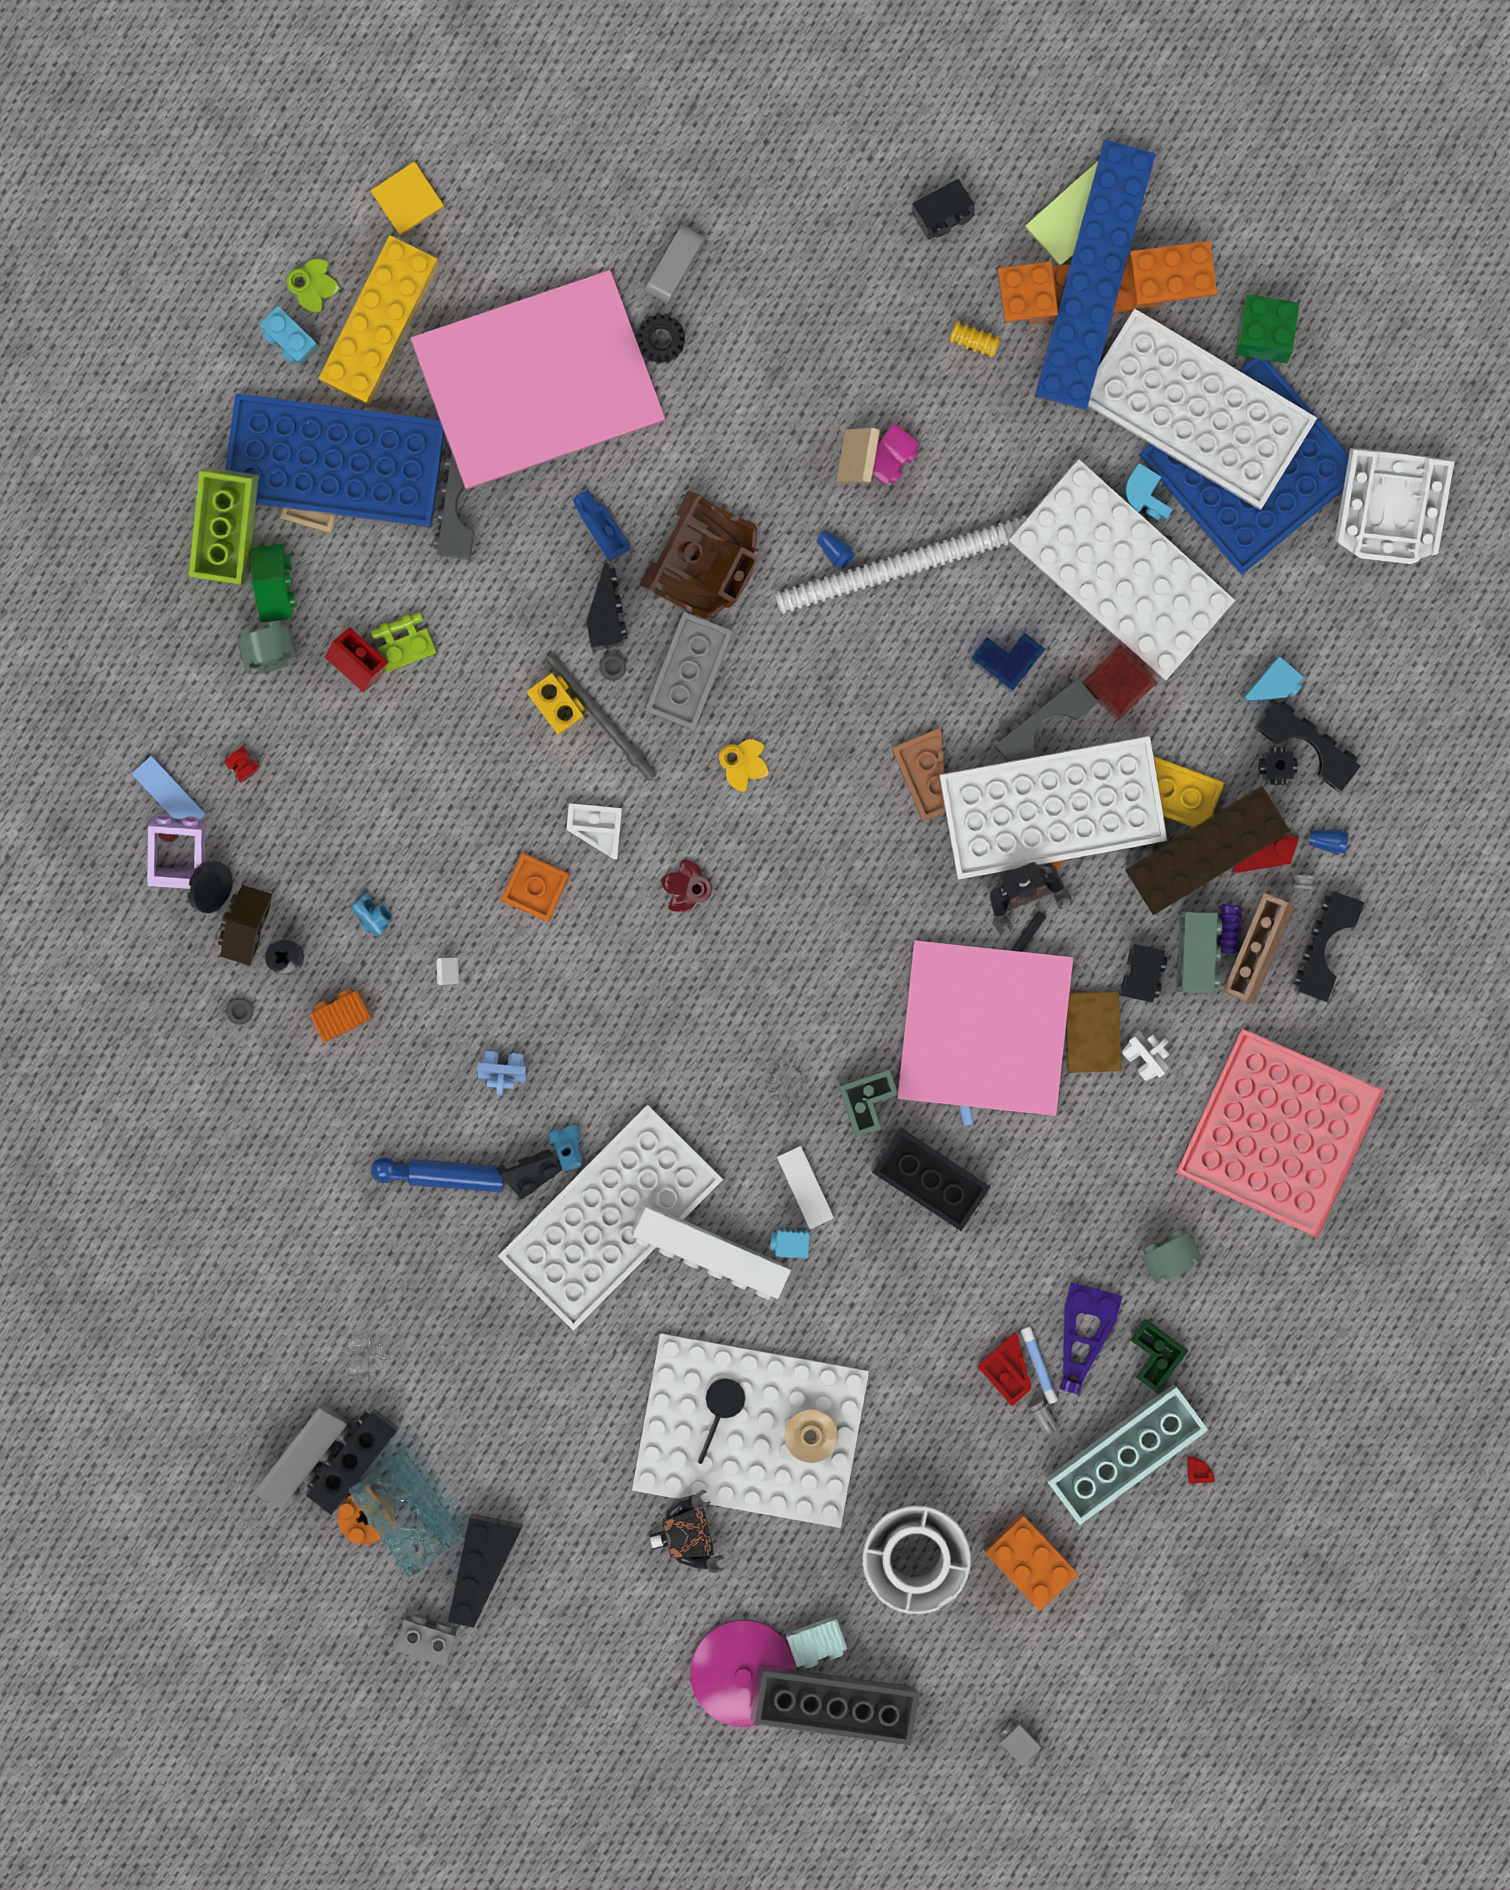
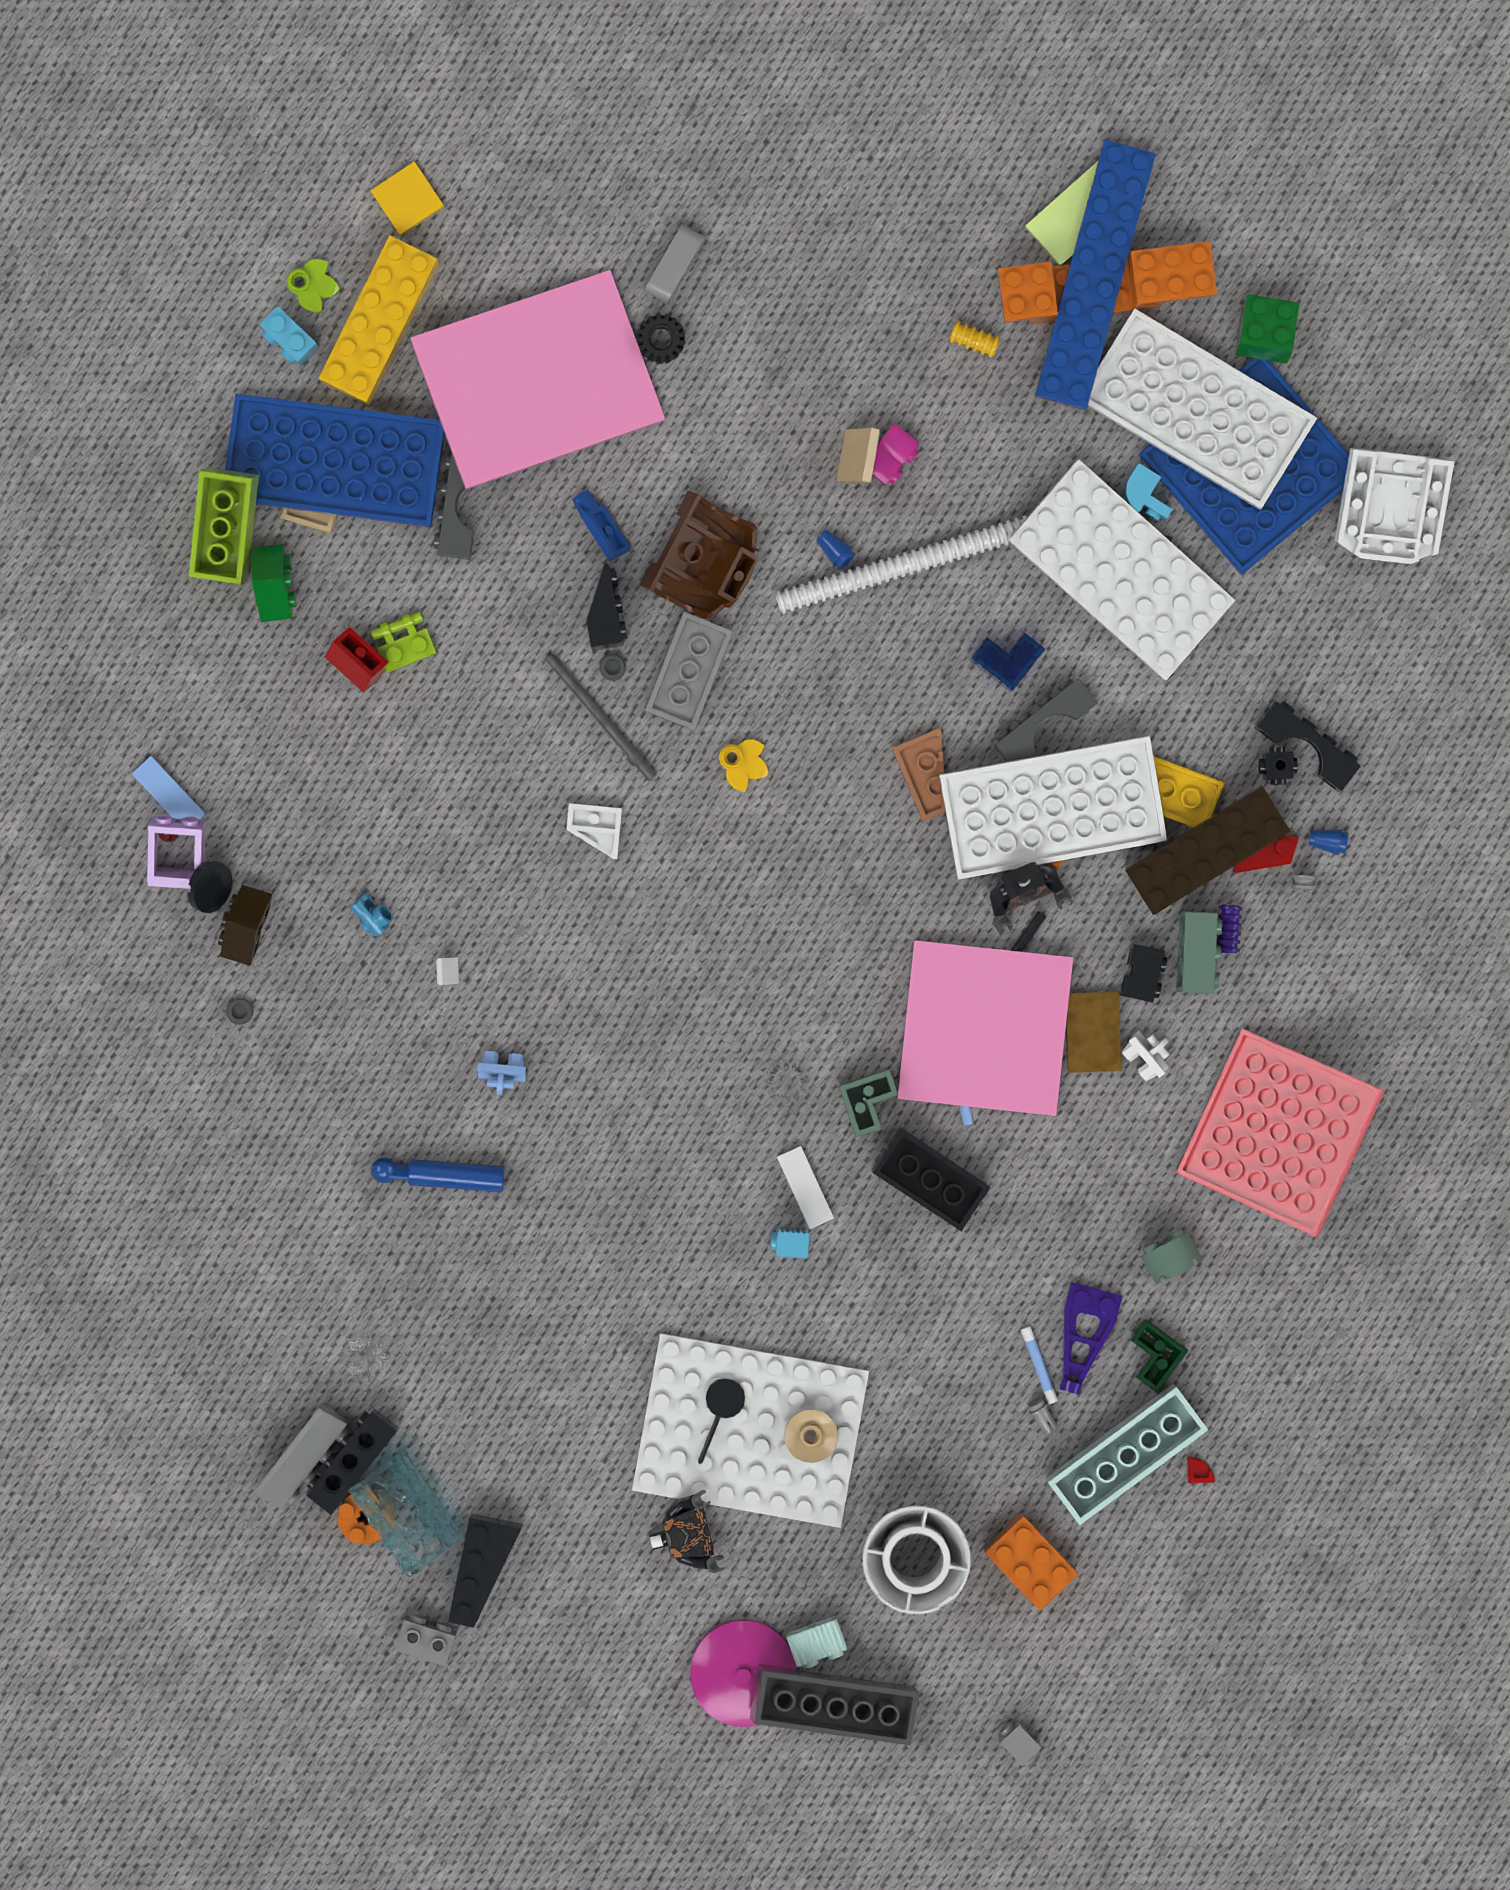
(242, 764): red wheel -> none
(266, 648): sand green brick -> none
(273, 957): black piece -> none
(340, 1015): orange brick -> none
(530, 1172): black wing -> none
(535, 887): orange tile -> none
(550, 708): yellow brick -> none
(565, 1142): dark azure plate -> none
(584, 1236): white plate -> none
(682, 887): dark red plate -> none
(710, 1251): white brick -> none
(943, 209): black brick -> none
(1007, 1370): red wing -> none
(1119, 682): clear red brick -> none
(1259, 948): medium nougat brick -> none
(1275, 683): medium azure slope -> none
(1315, 977): black arch -> none

